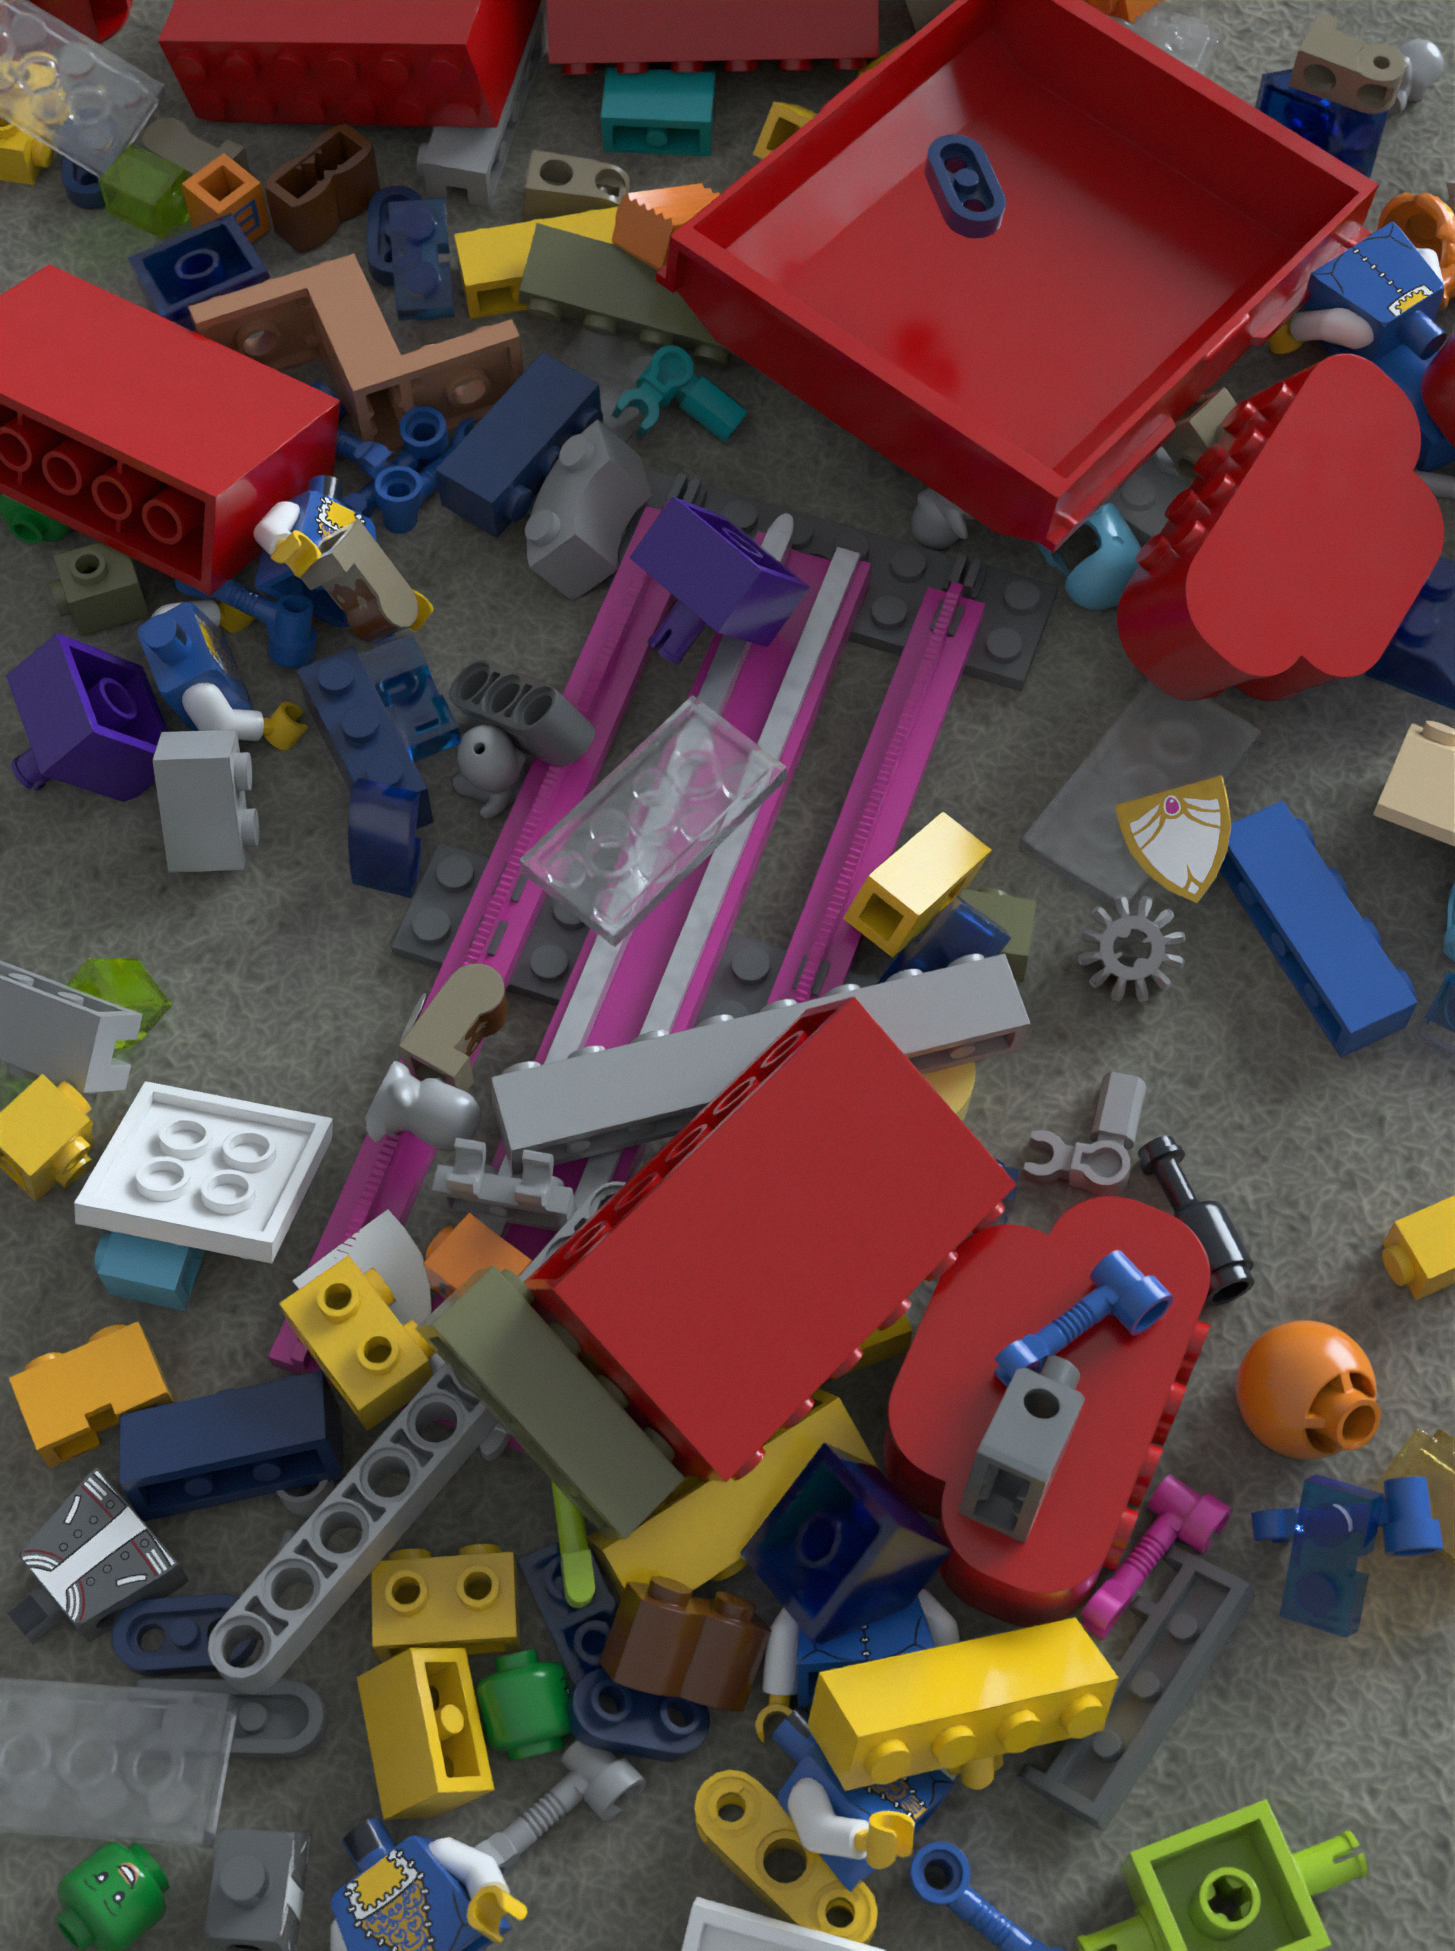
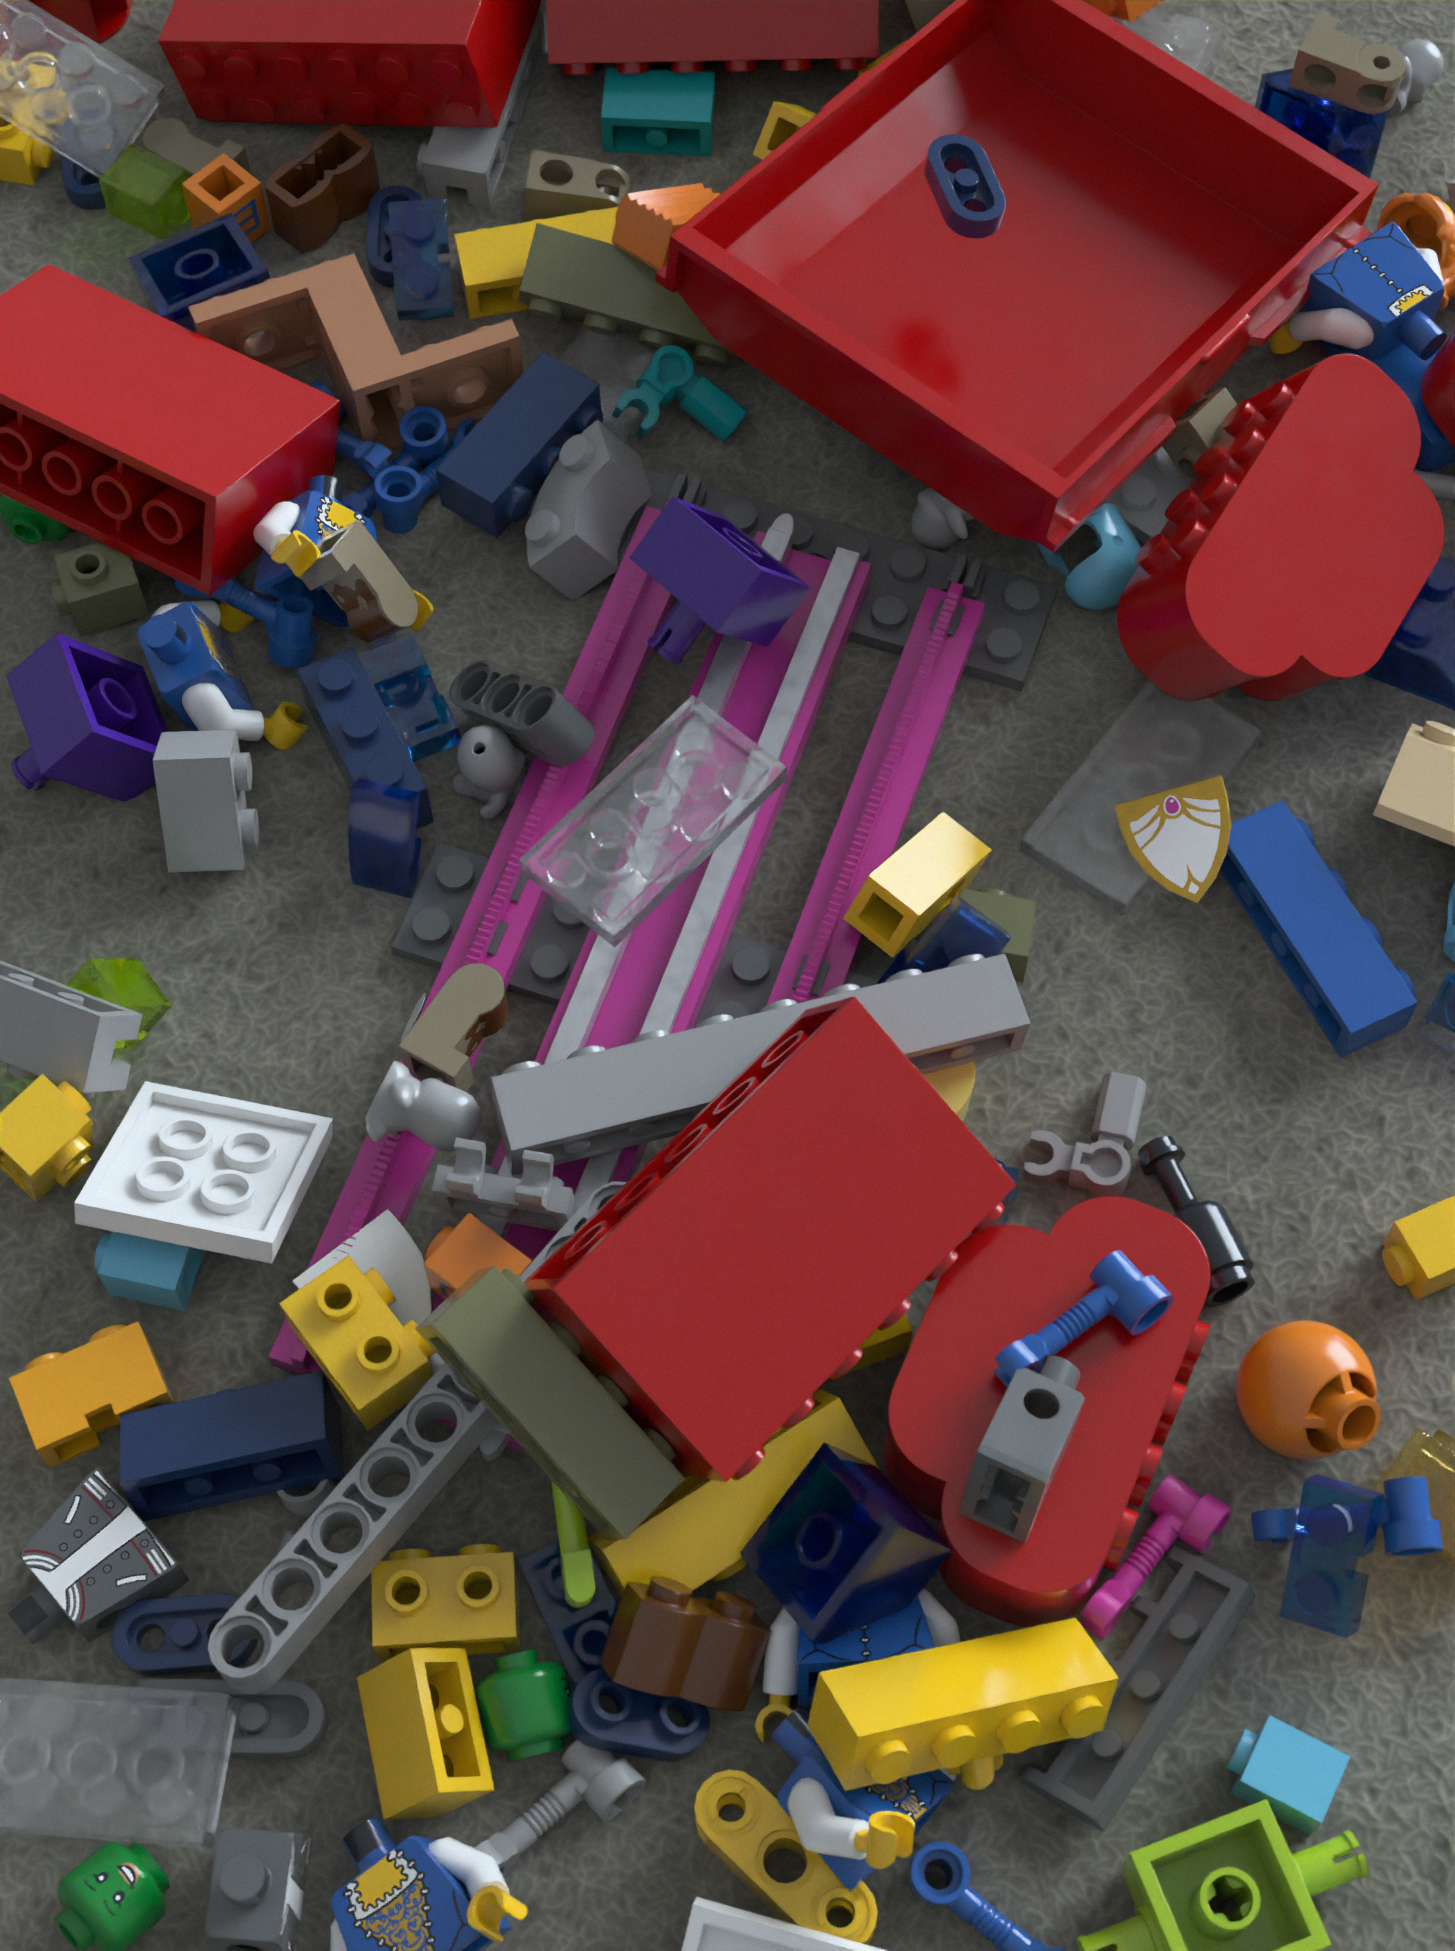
(1120, 930): light grey gear -> none
(1289, 1771): none -> medium azure brick

